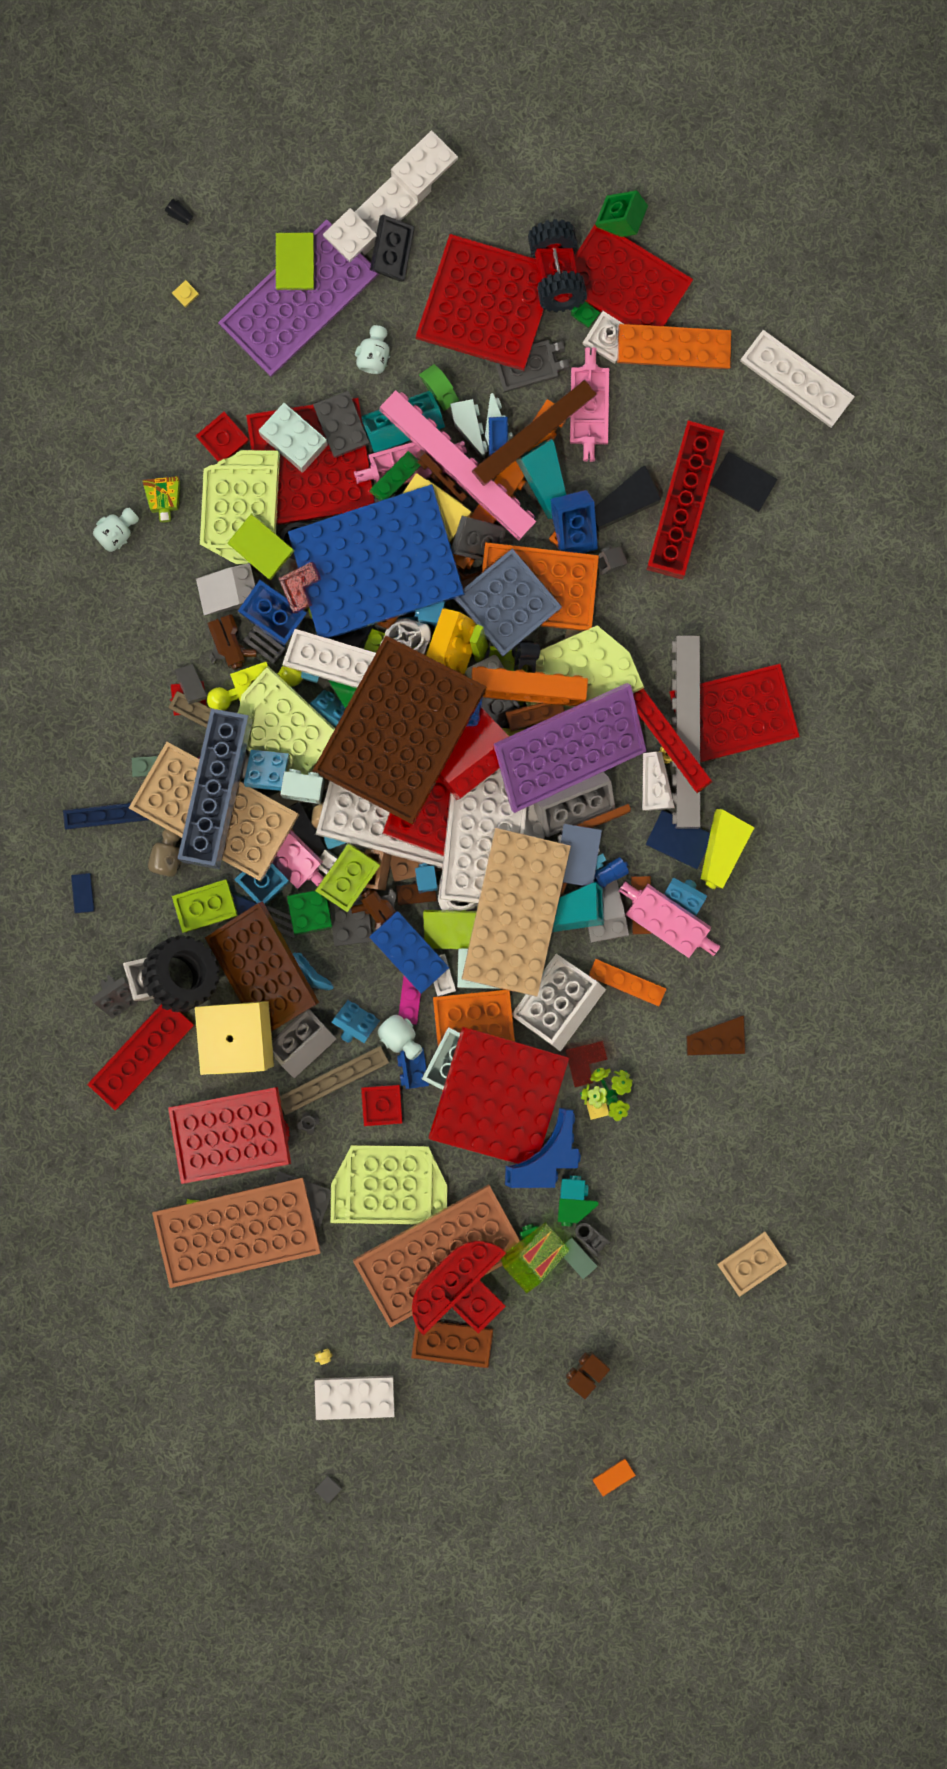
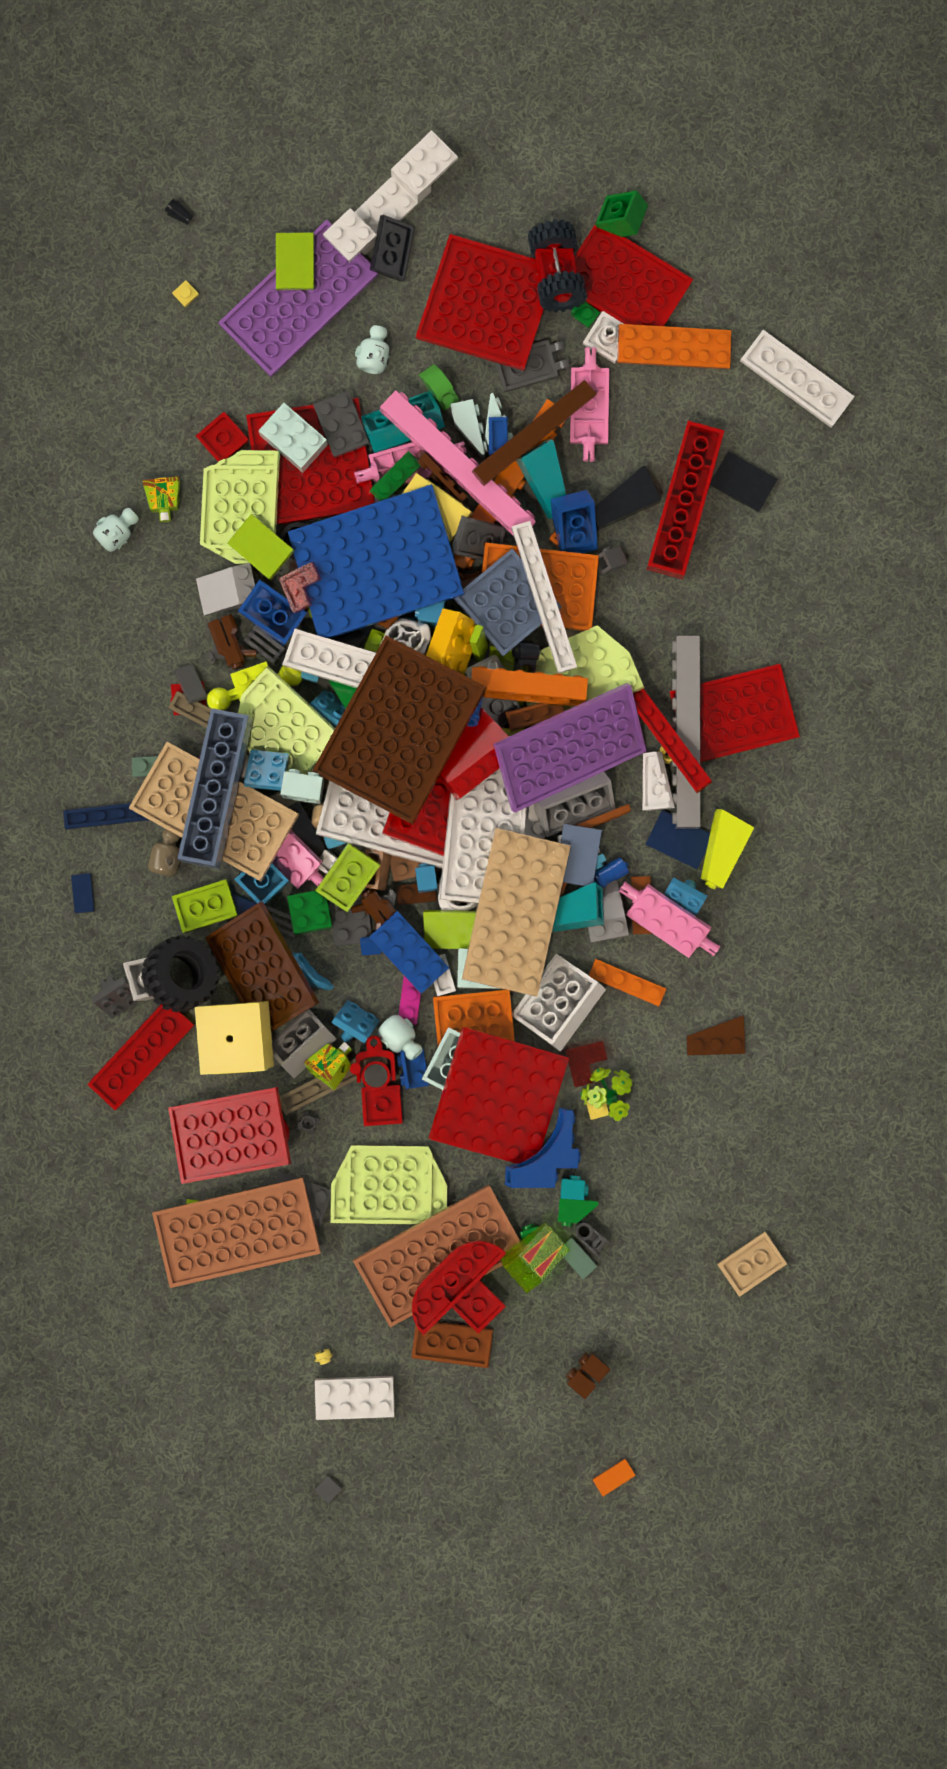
(330, 1064): none -> torso
(368, 947): none -> blue tile
(375, 1074): none -> red piece
(544, 597): none -> white plate

